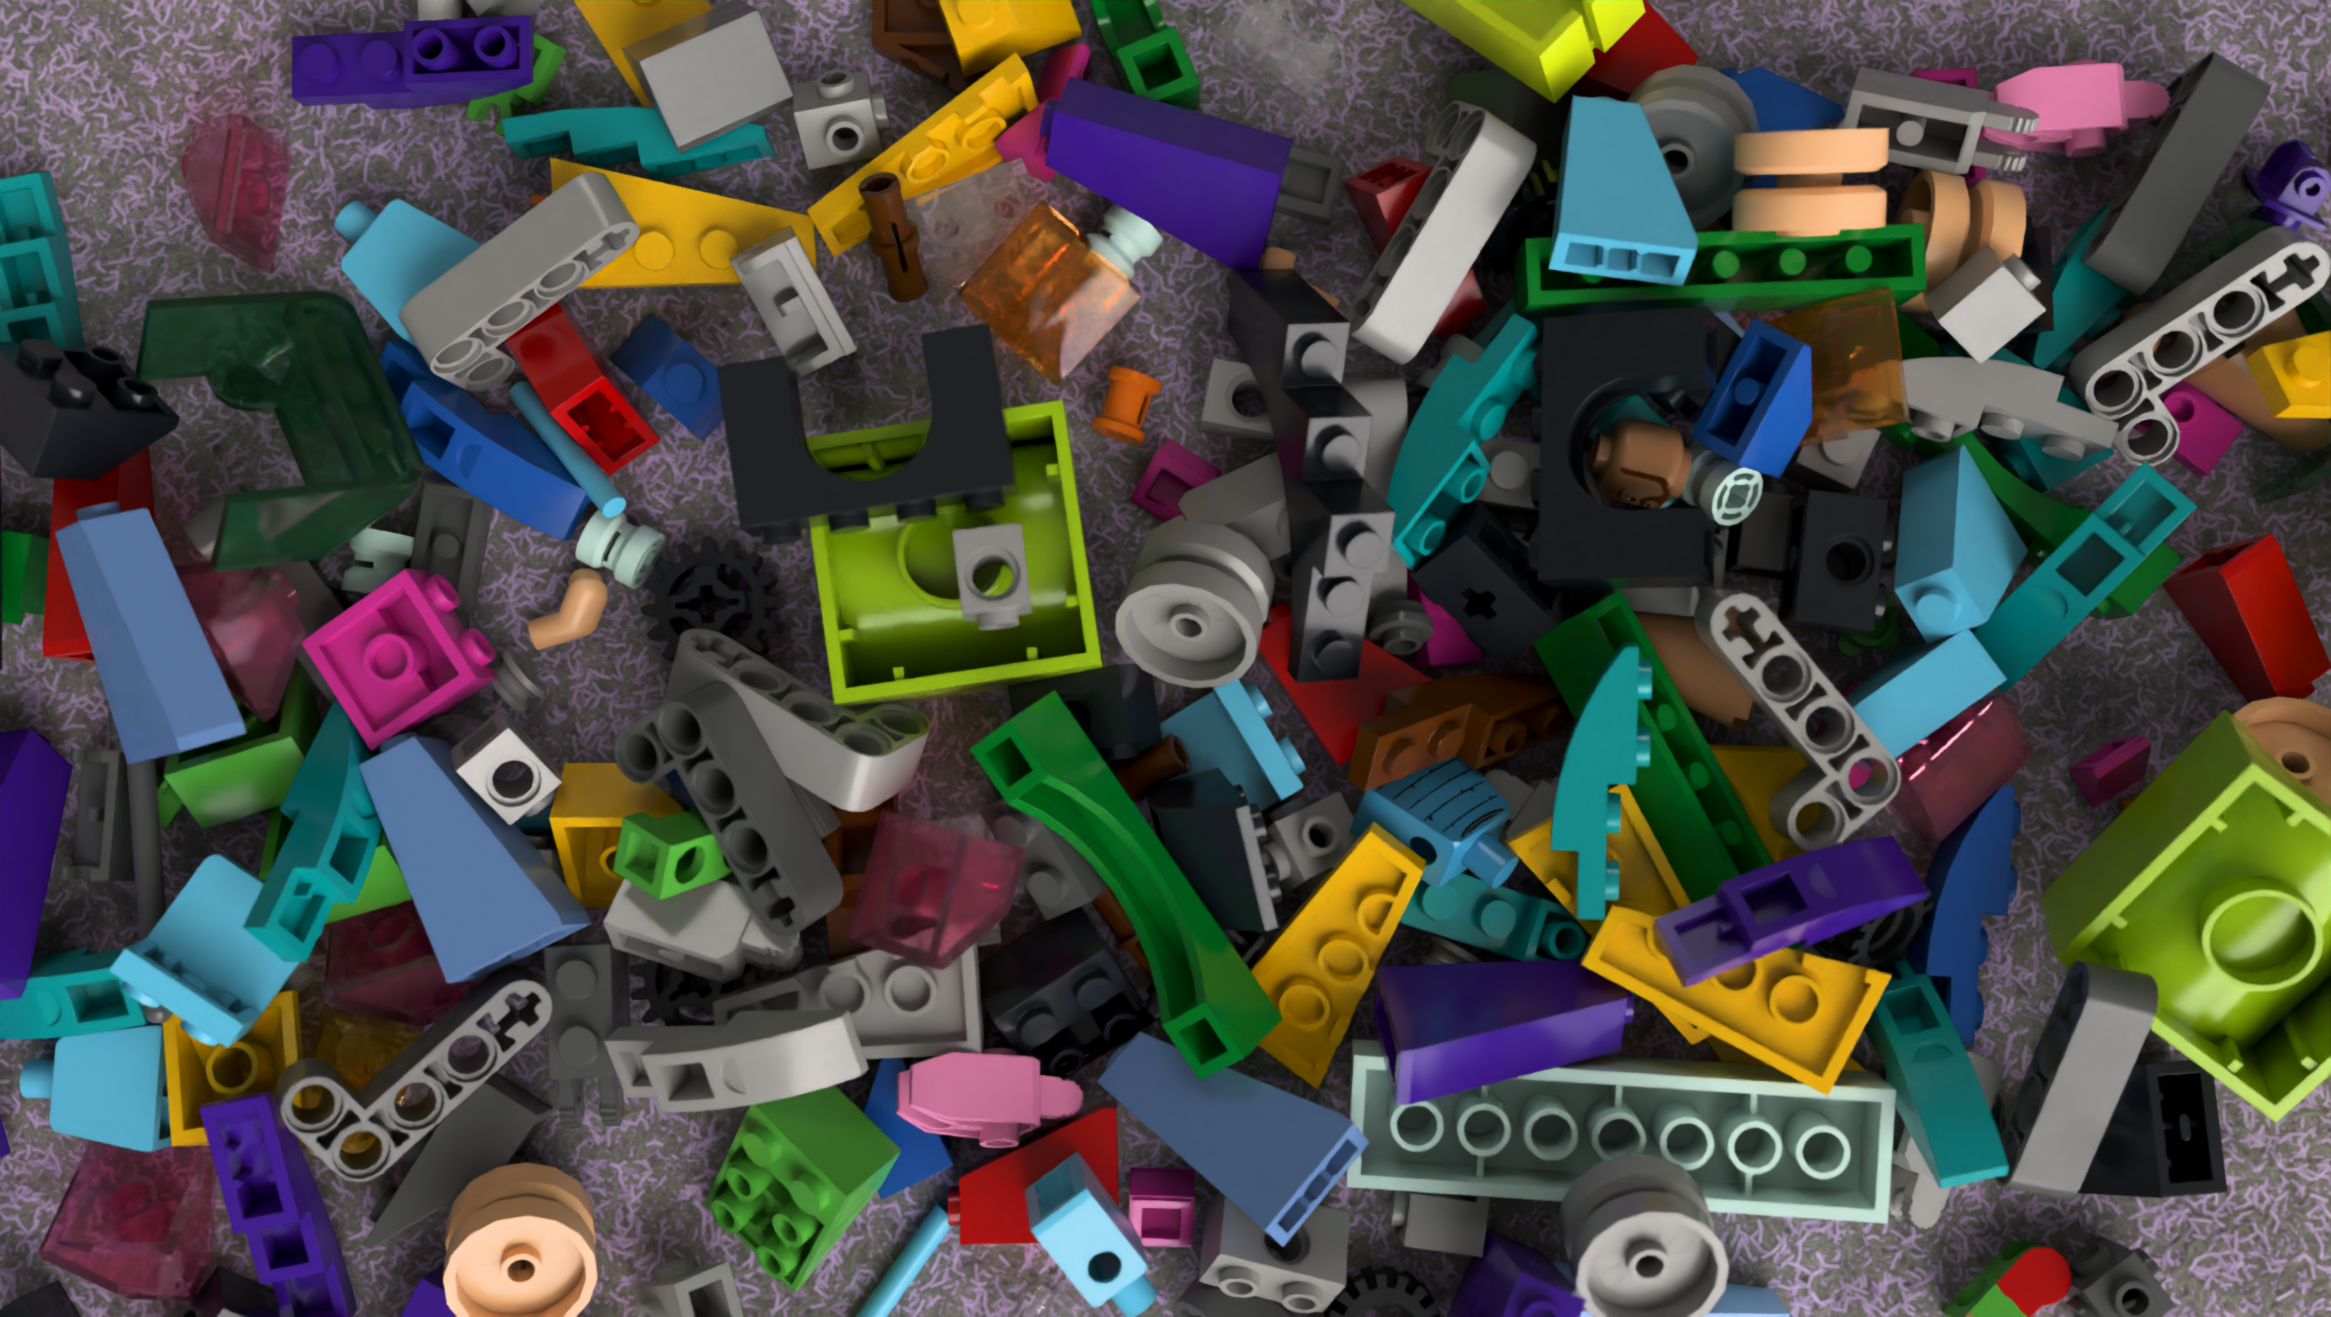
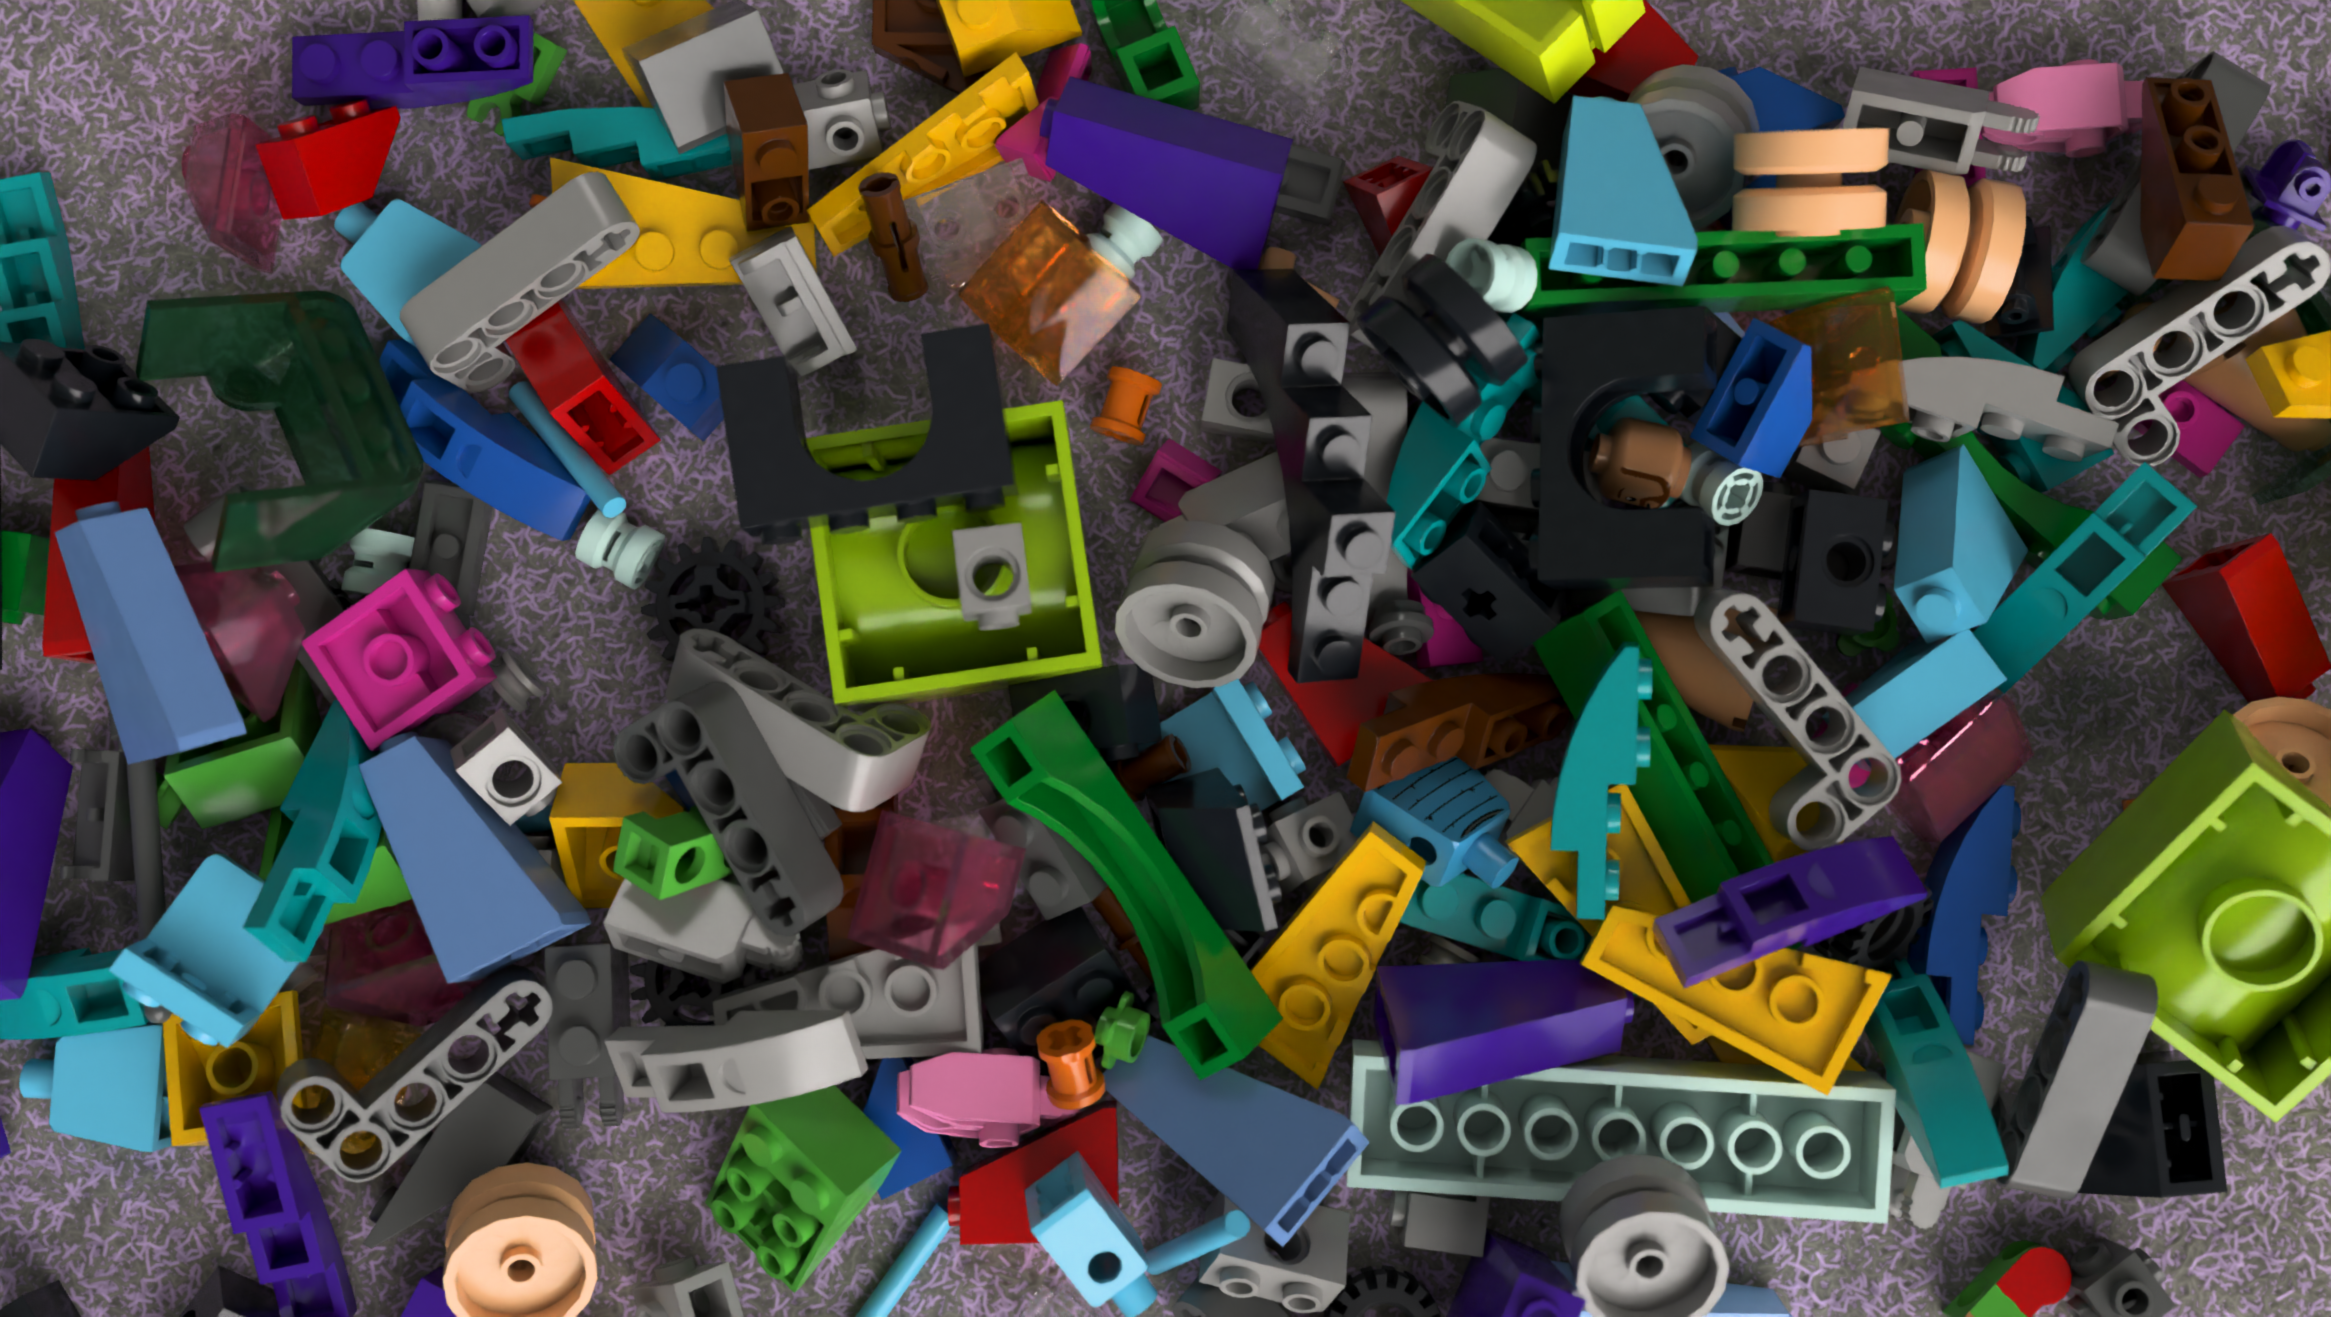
(137, 1221): clear pink slope -> none
(331, 162): none -> red slope
(578, 613): light nougat arm -> none
(768, 150): none -> reddish brown slope
(1071, 1065): none -> orange bush
(1122, 1031): none -> bright green plate
(1162, 1206): dark pink slope -> none
(1198, 1242): none -> medium azure bar
(1445, 339): none -> black wheel
(1498, 272): none -> light aqua wheel
(1986, 302): brick -> none
(2111, 768): dark pink slope -> none
(2190, 183): none -> reddish brown slope

